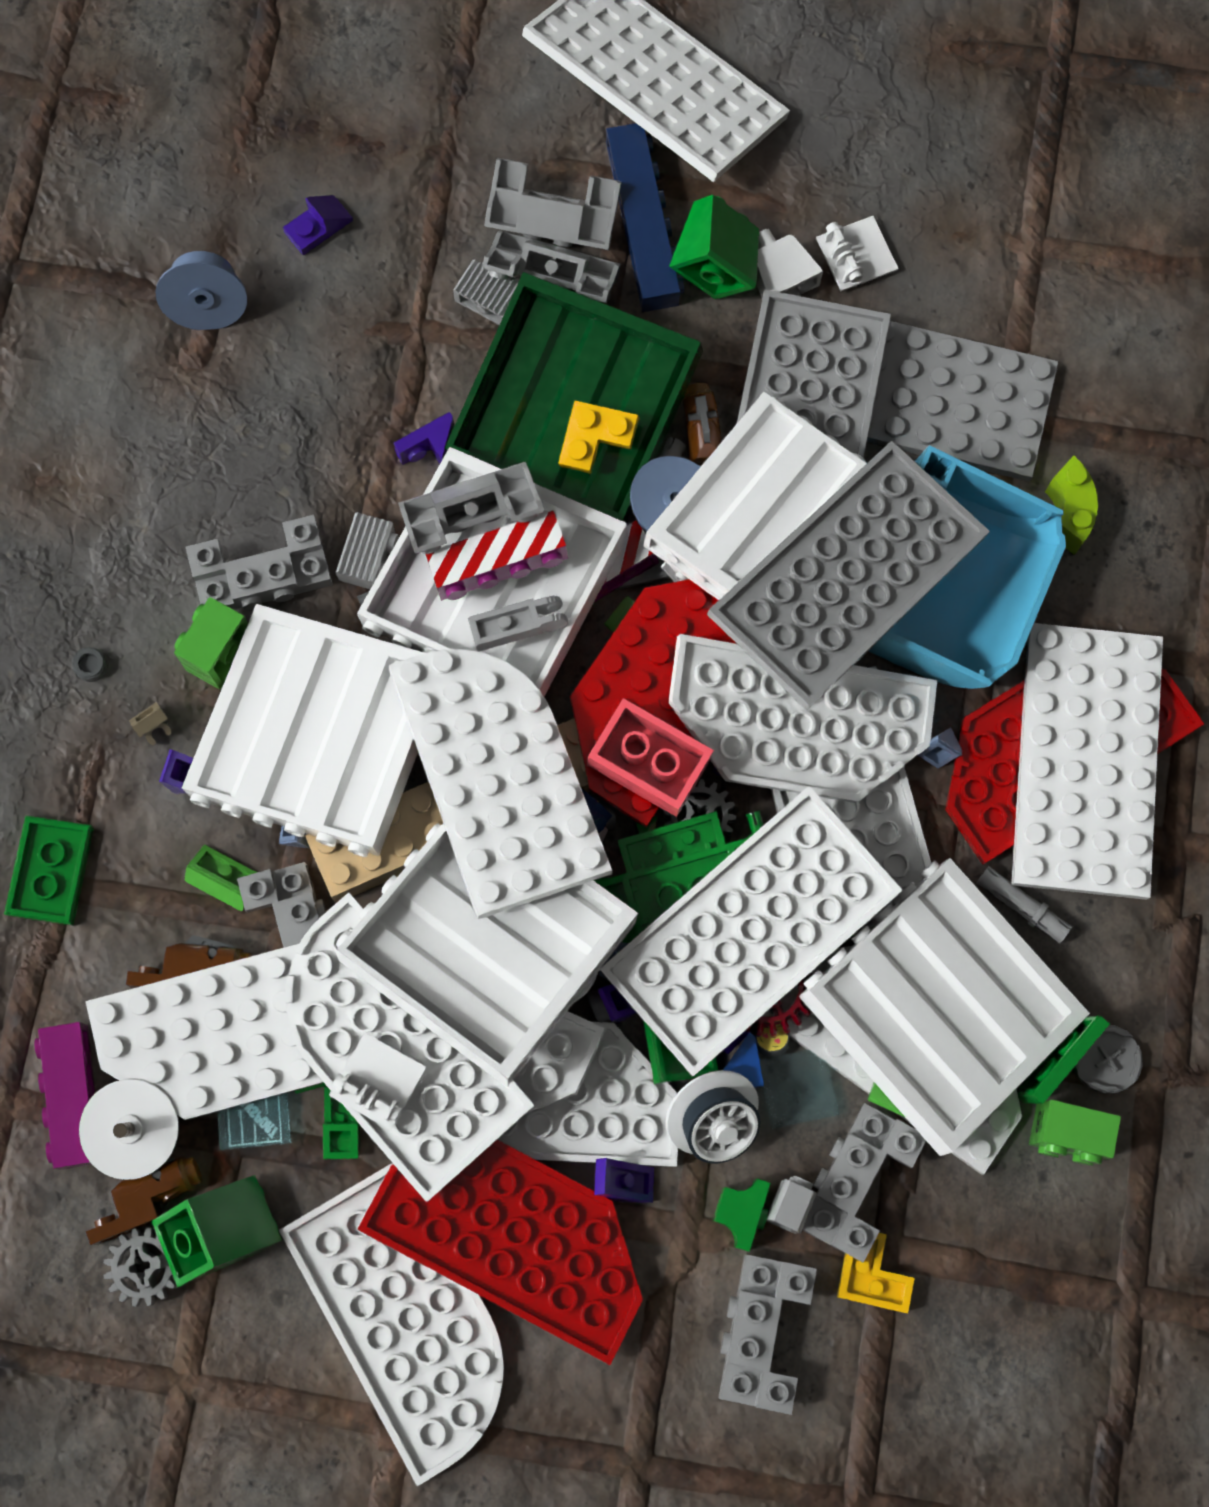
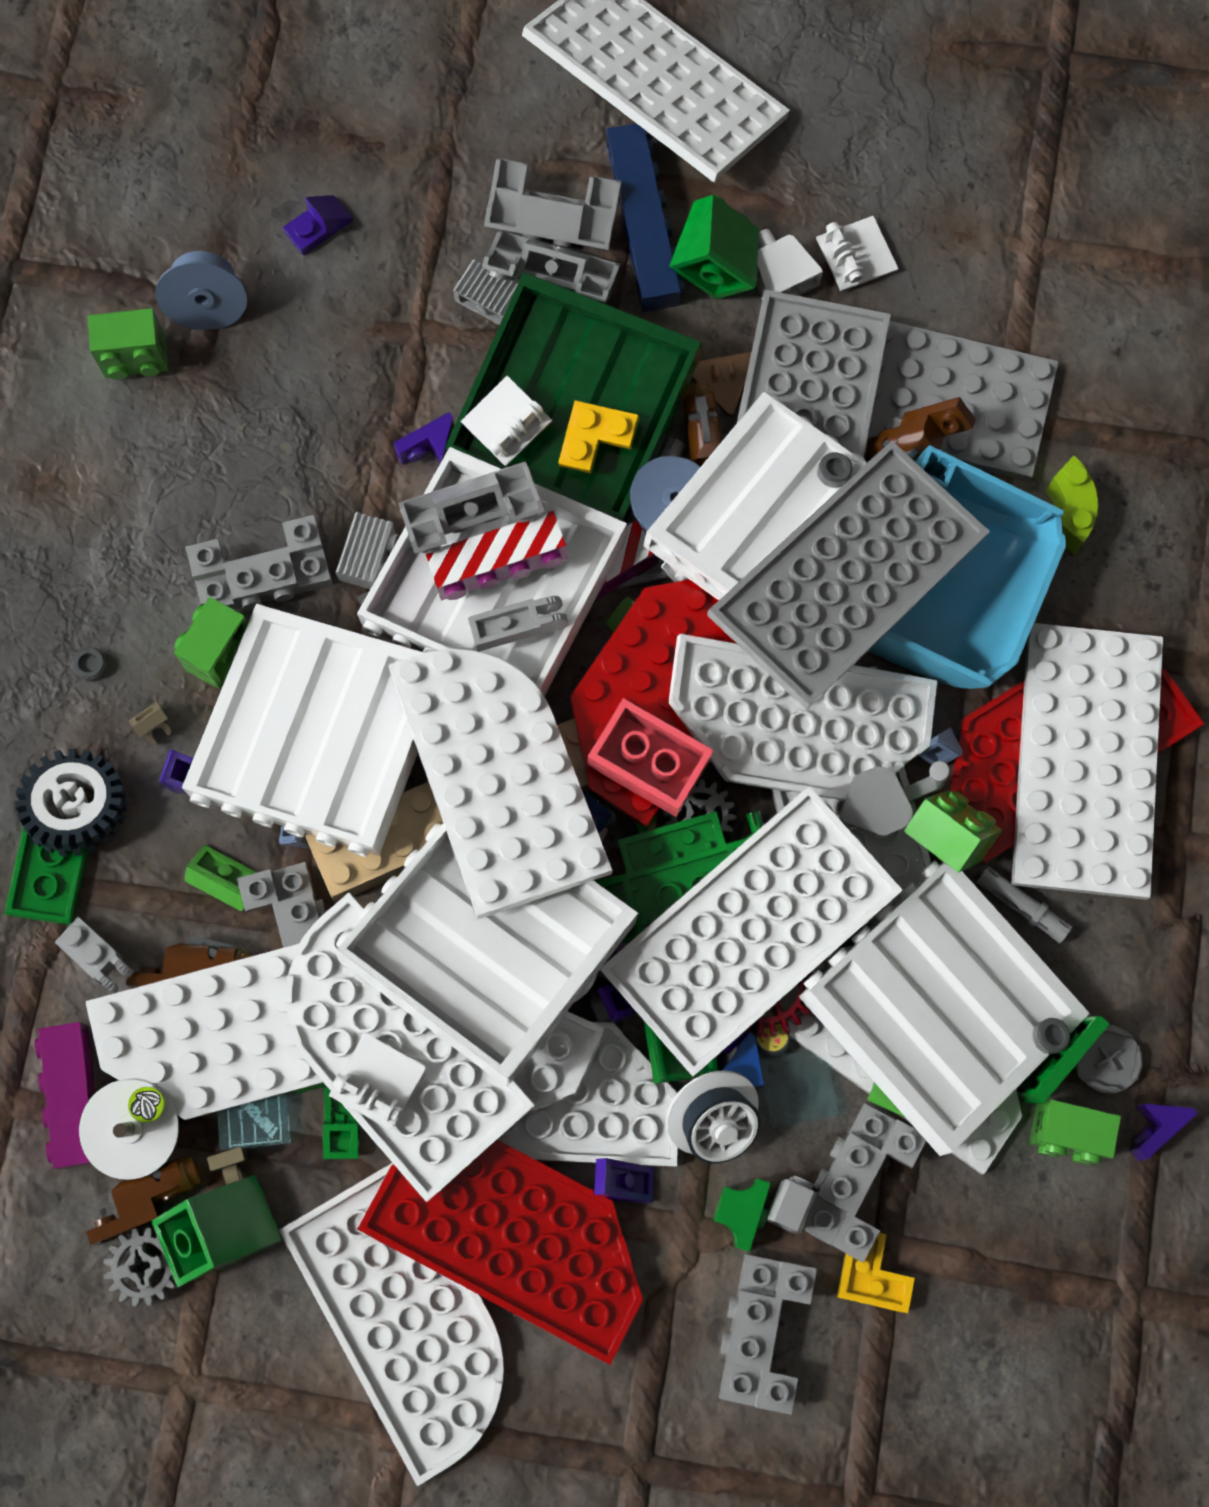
(84, 821): none -> wheel
(92, 953): none -> light grey hinge
(128, 343): none -> bright green brick
(146, 1104): none -> tile
(229, 1163): none -> dark tan tile
(506, 421): none -> white hinge
(725, 377): none -> medium nougat piece
(834, 470): none -> dark grey tile
(881, 804): none -> light grey piece
(923, 428): none -> reddish brown plate
(953, 830): none -> brick
(1051, 1036): none -> dark grey tile
(1166, 1123): none -> dark purple slope

